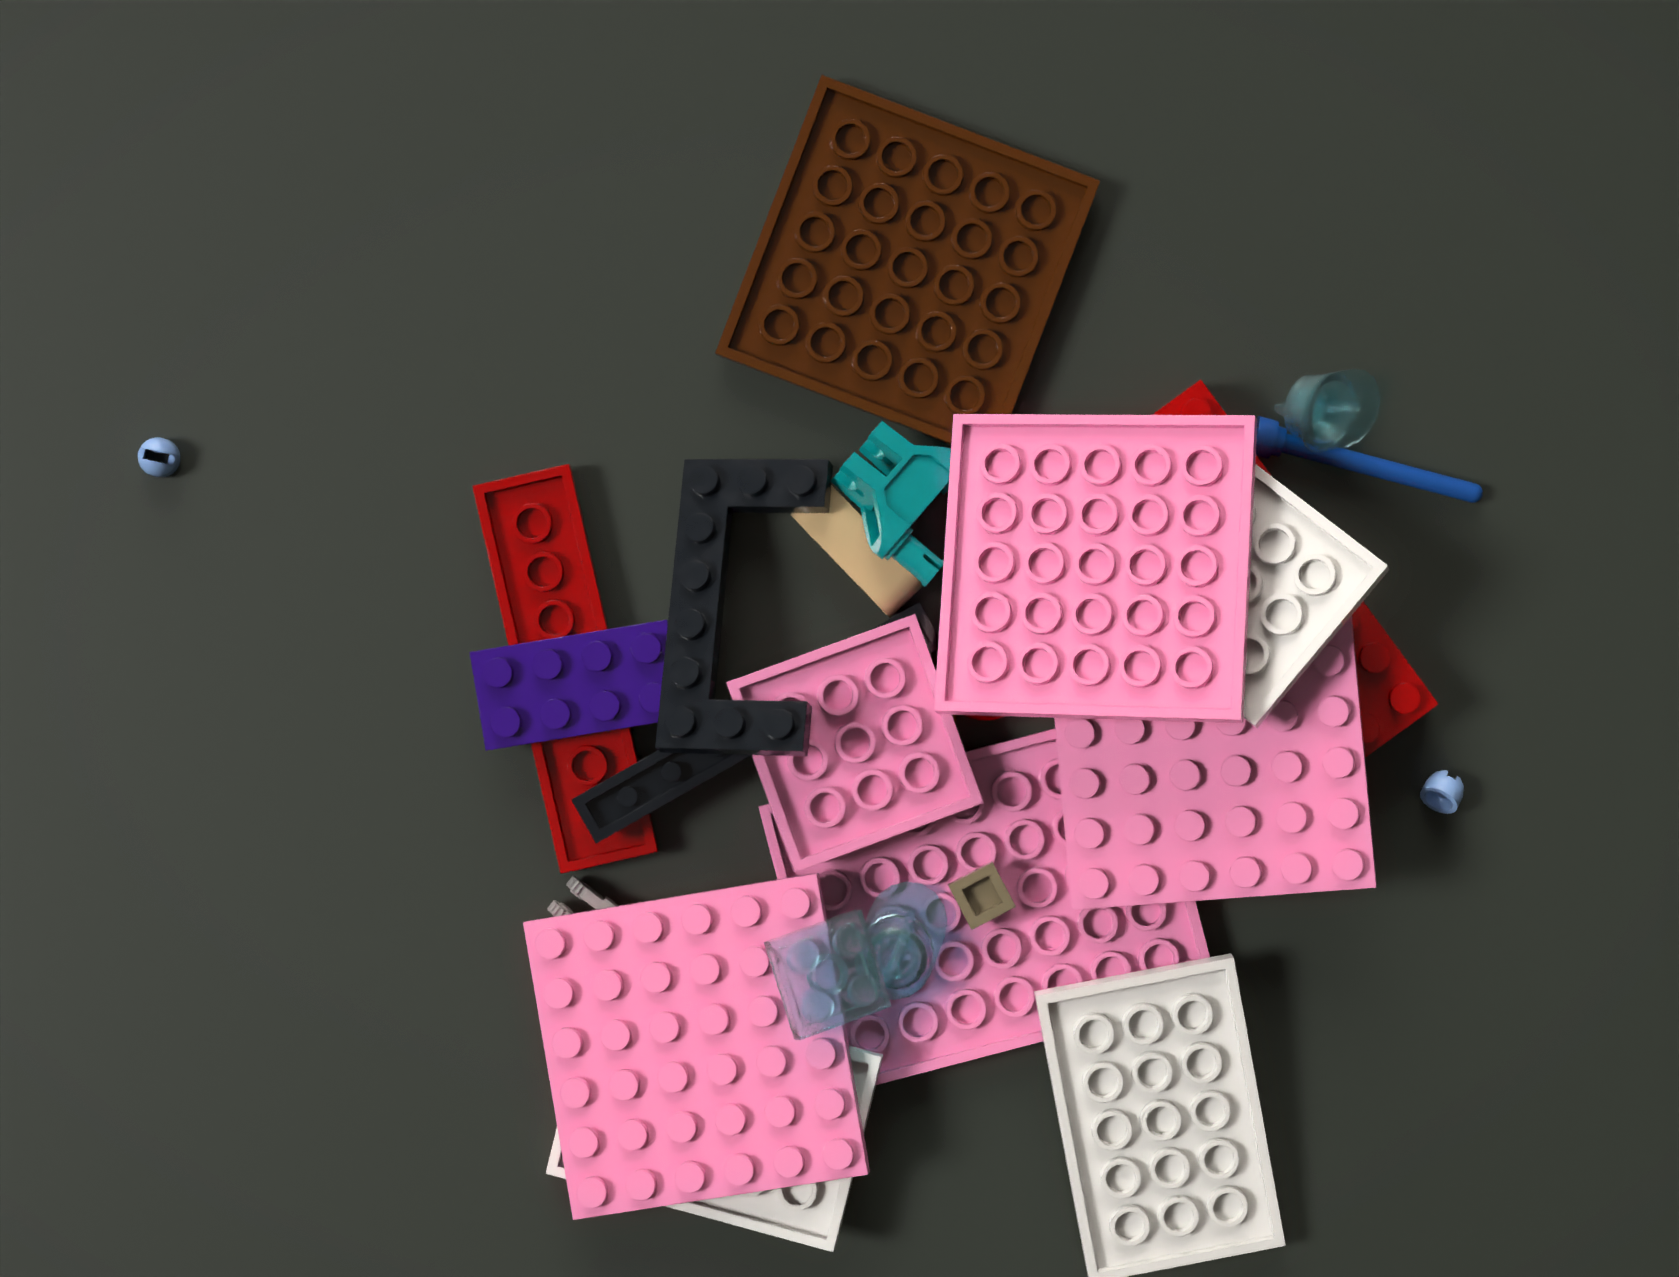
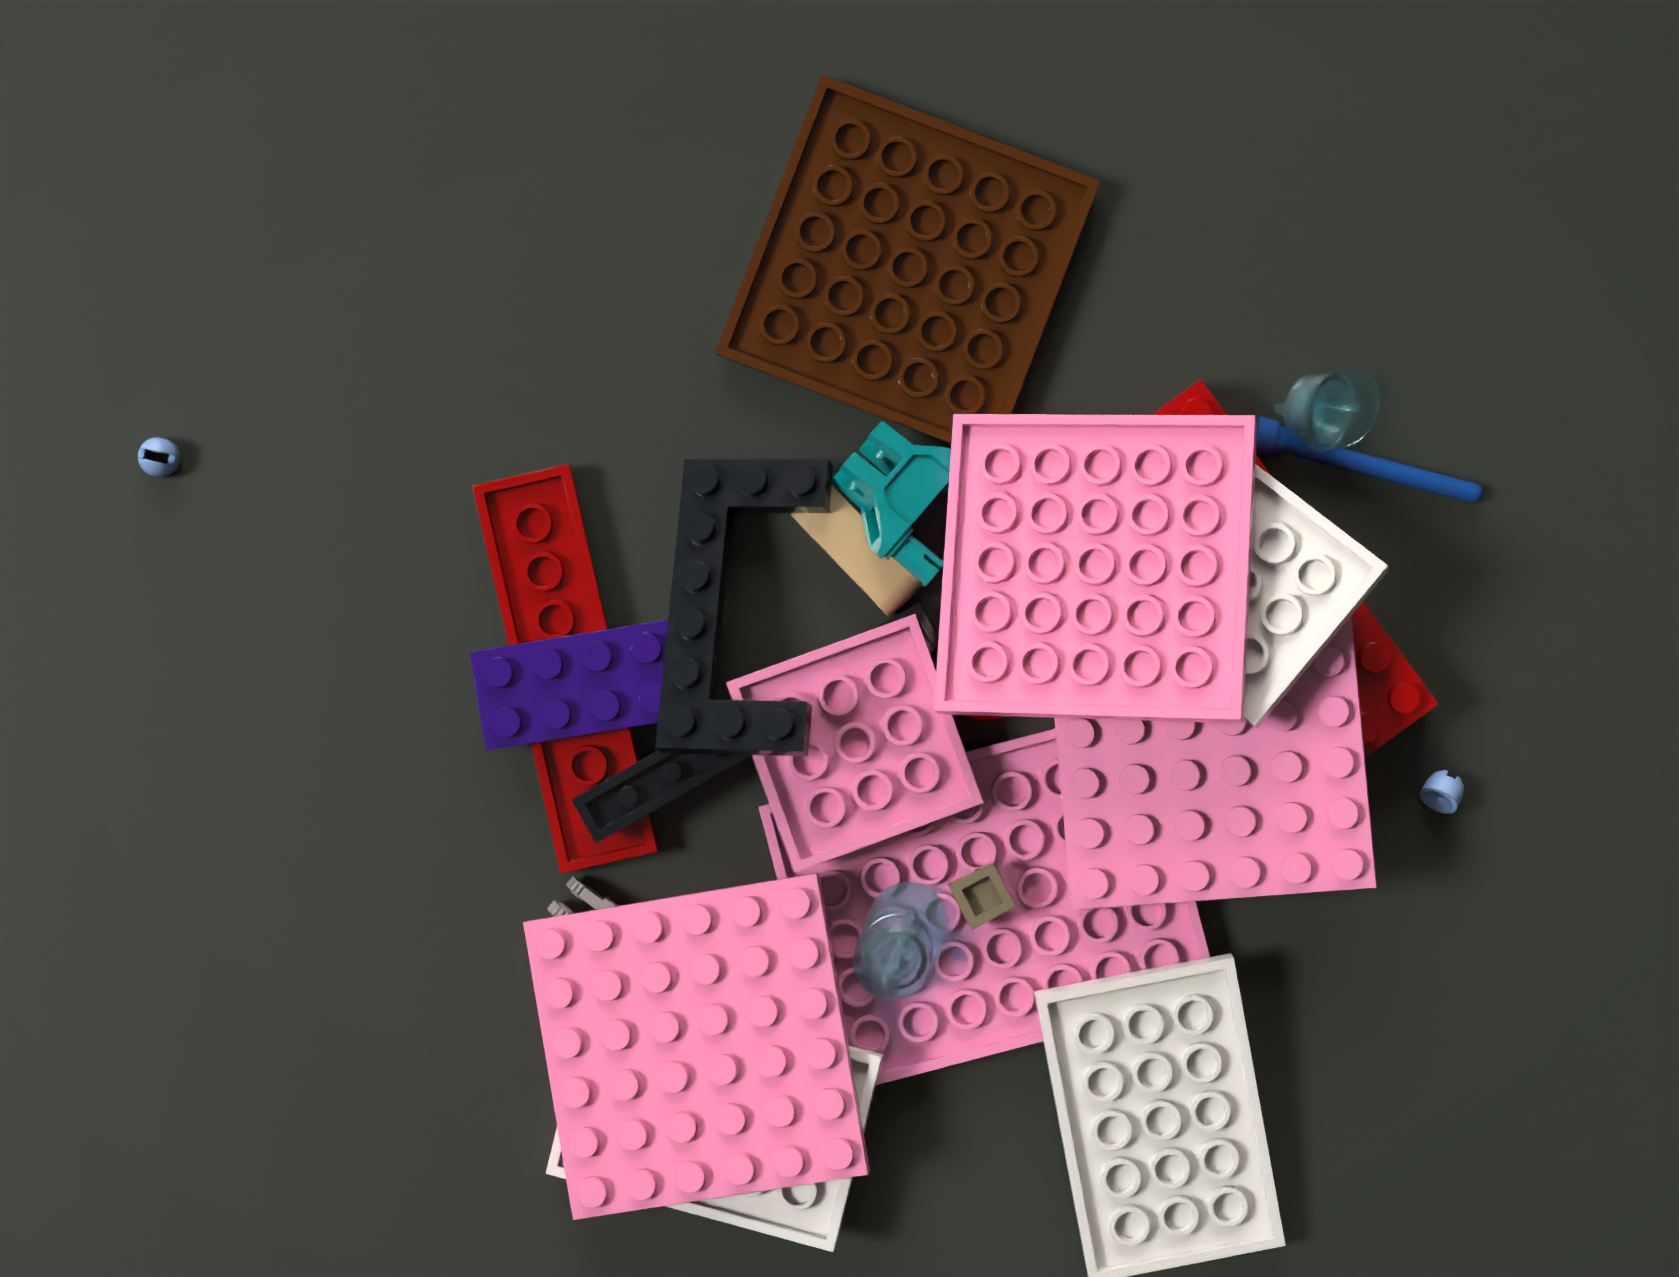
(827, 974): clear light blue plate -> none

